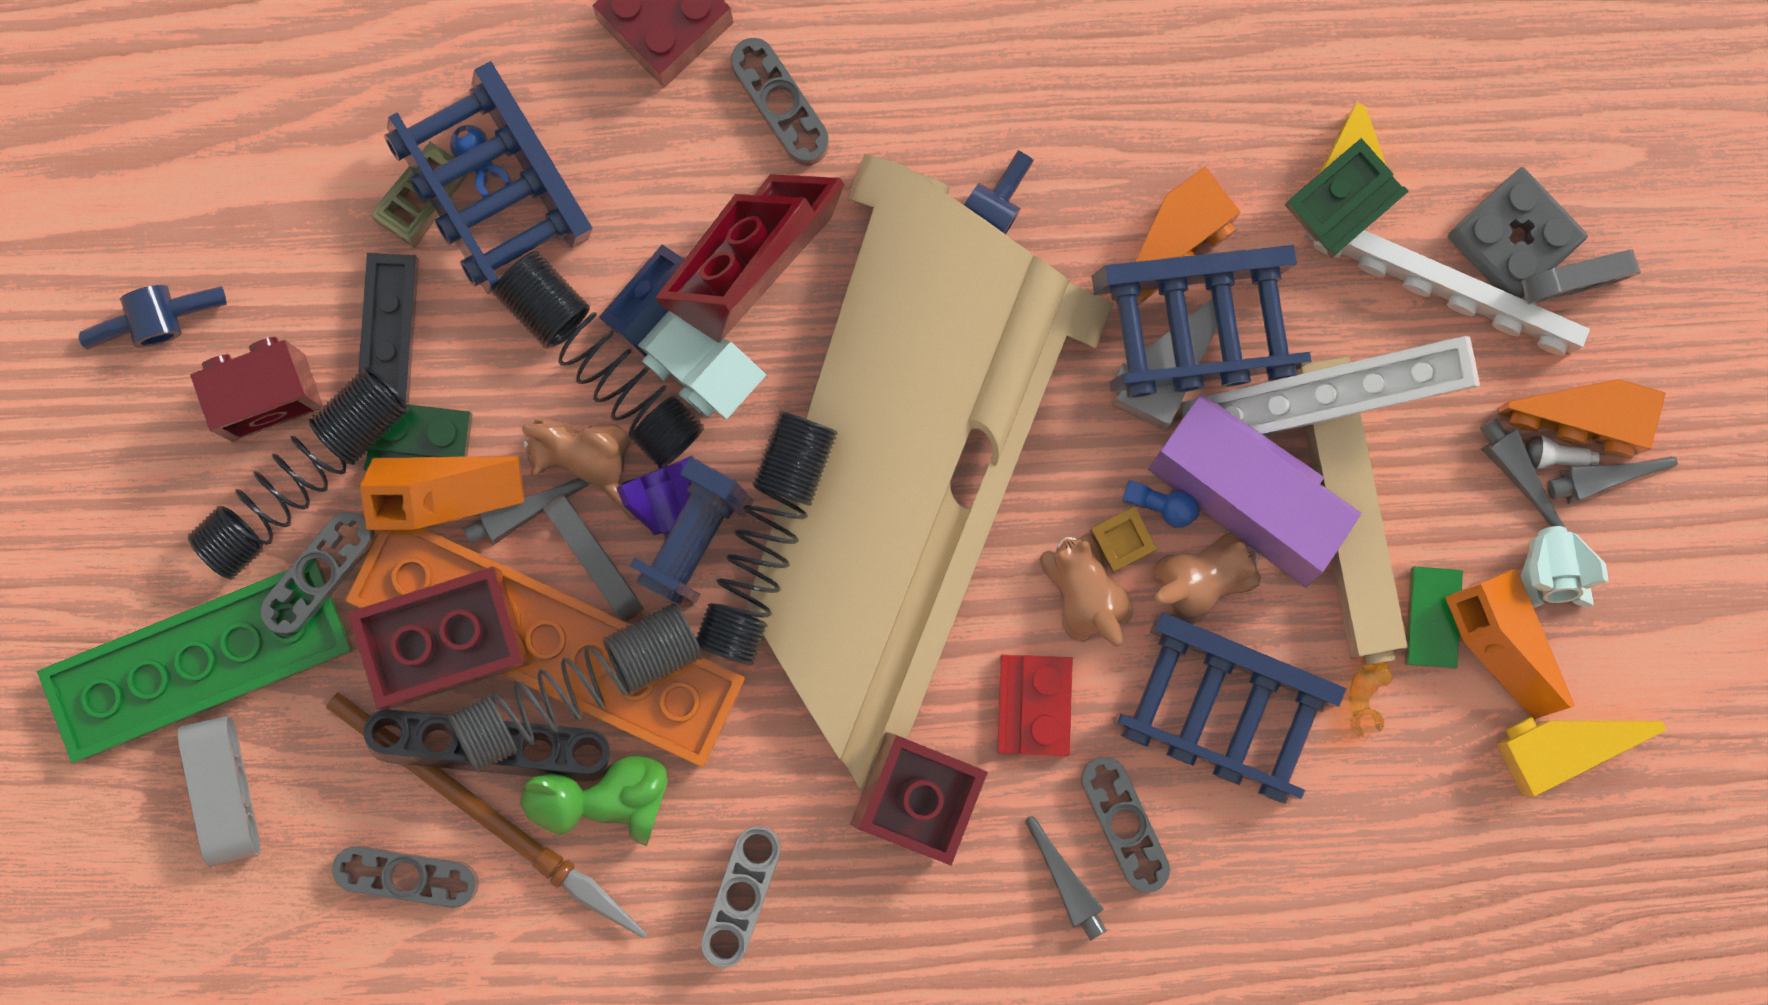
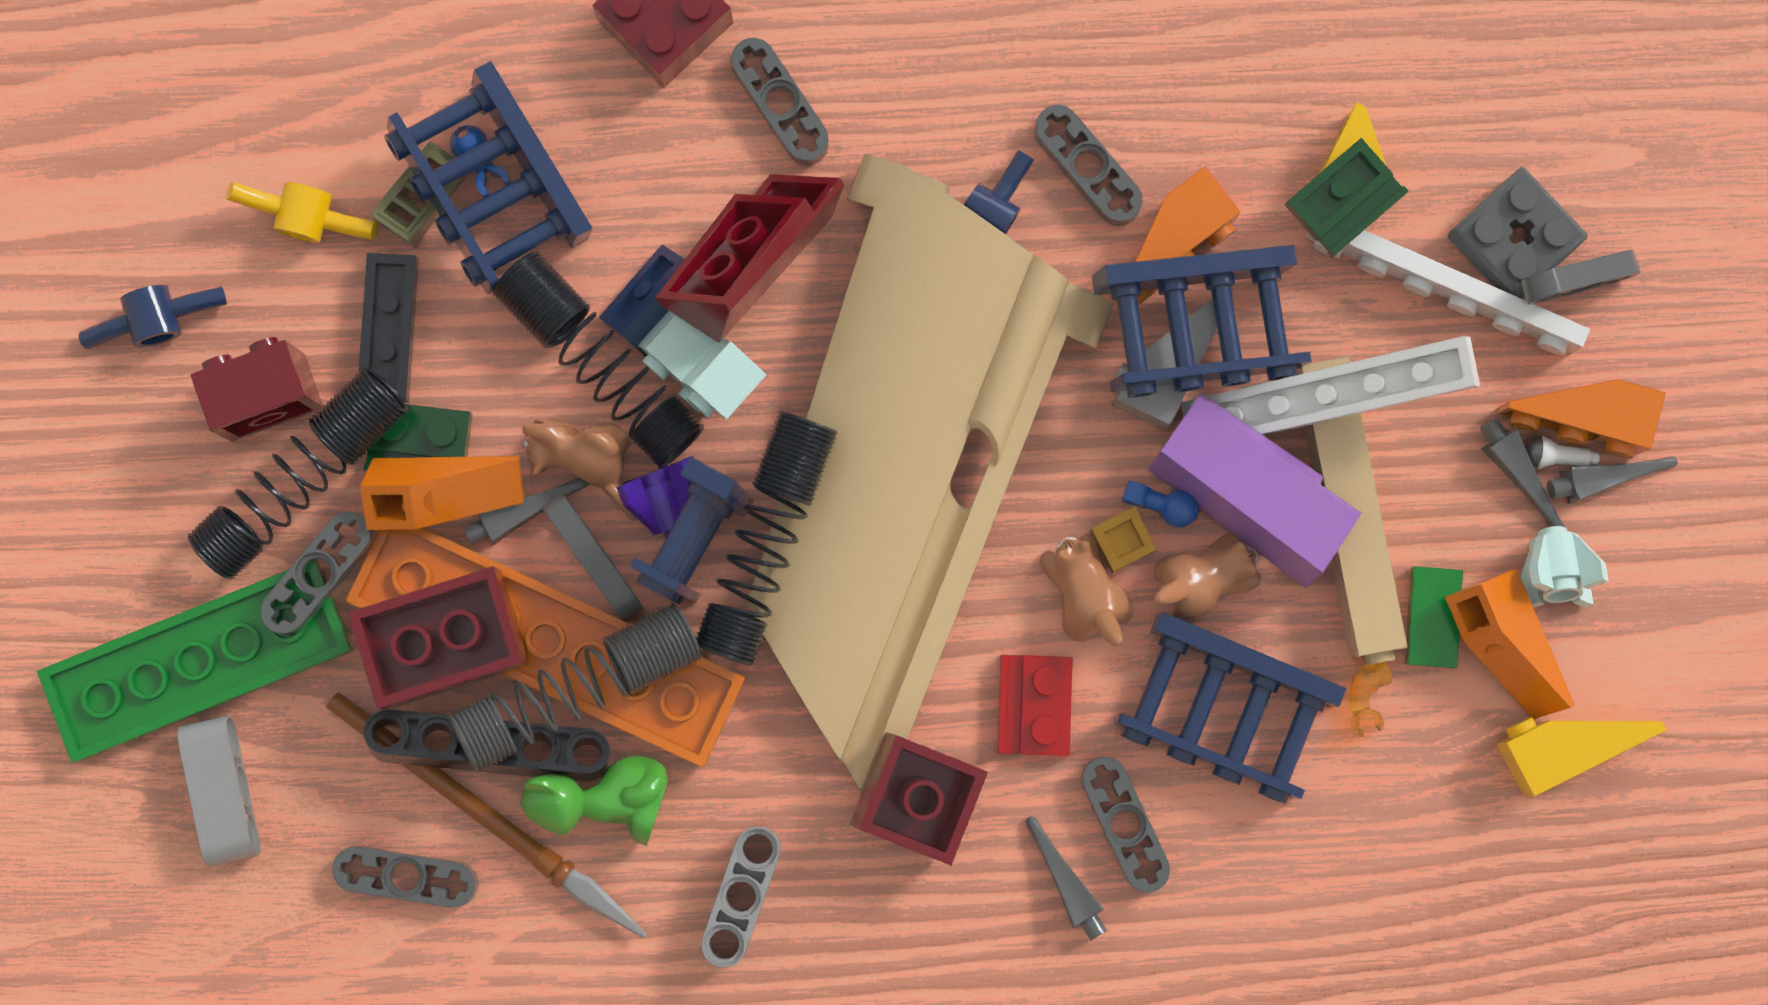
(302, 212): none -> yellow piece
(1056, 145): none -> dark grey beam

